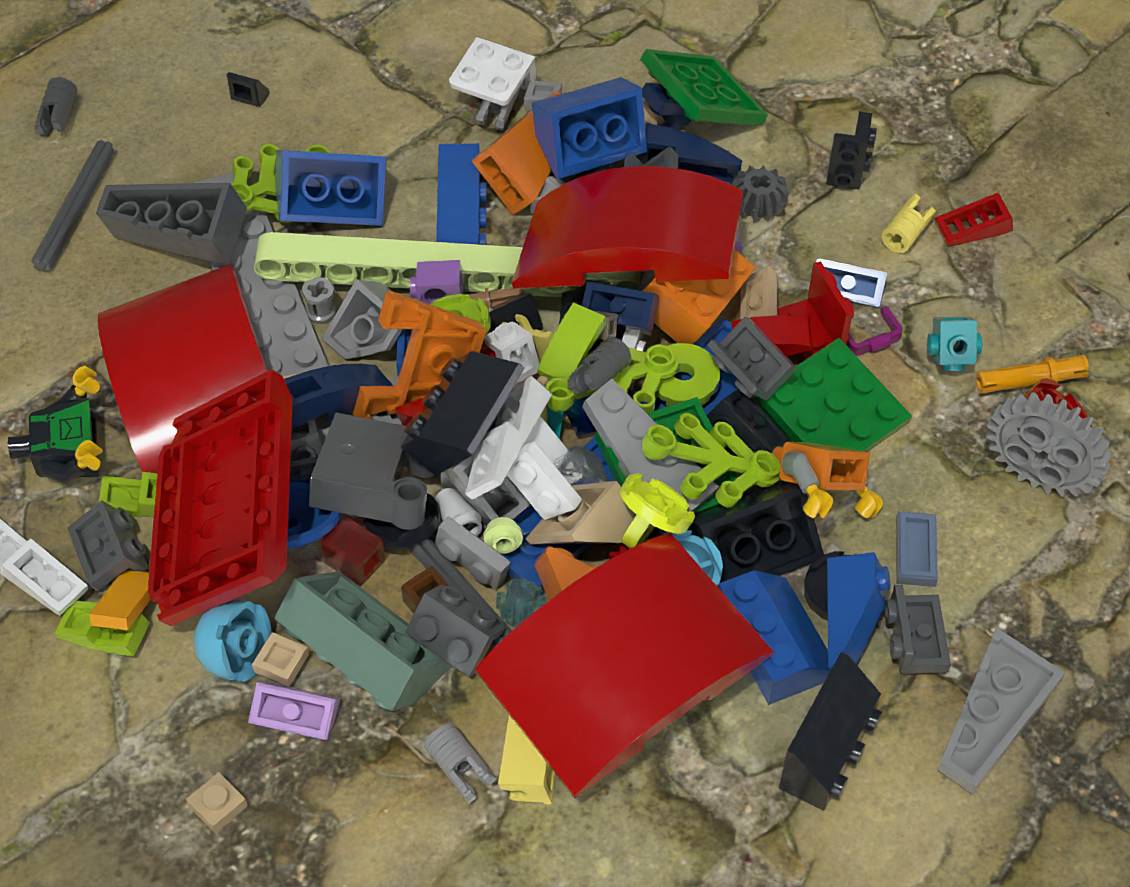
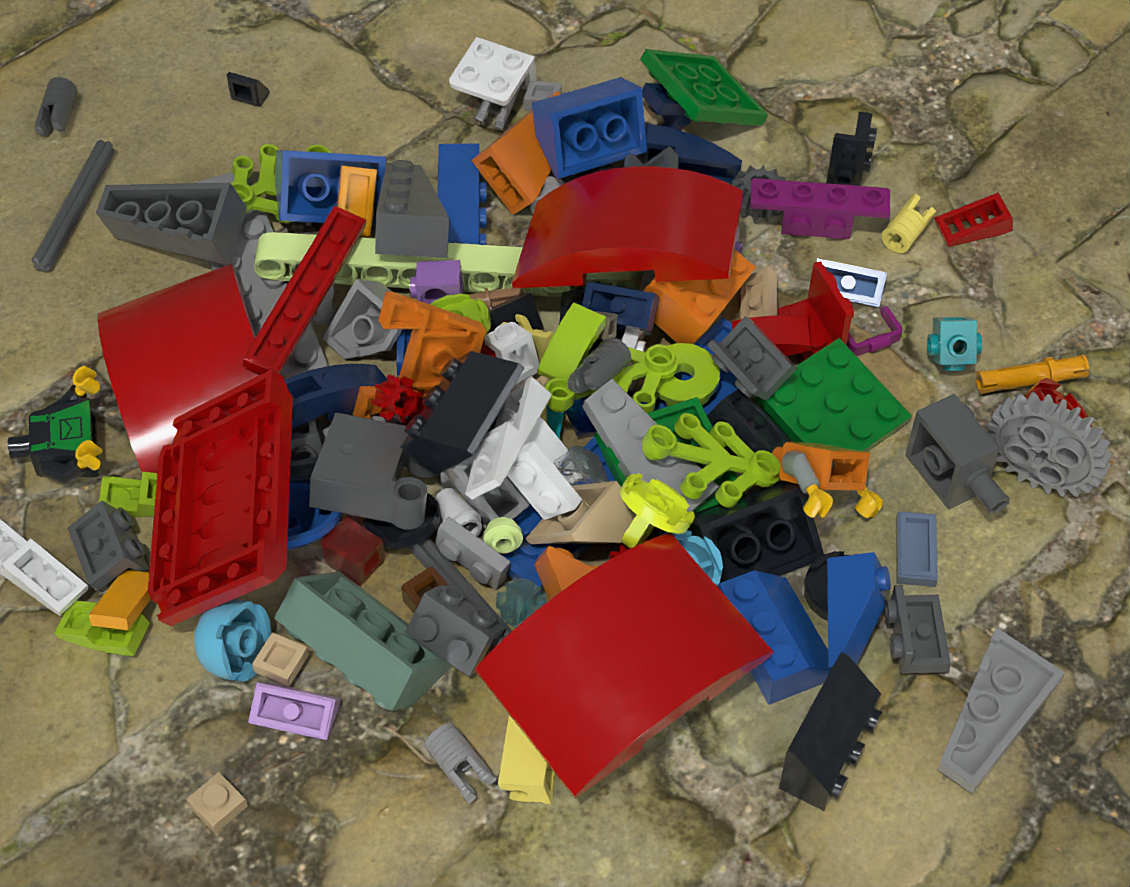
(304, 292): none -> red tile
(357, 193): none -> light orange tile
(396, 398): none -> red gear
(410, 214): none -> dark grey wedge
(819, 207): none -> magenta bracket
(955, 455): none -> dark grey brick

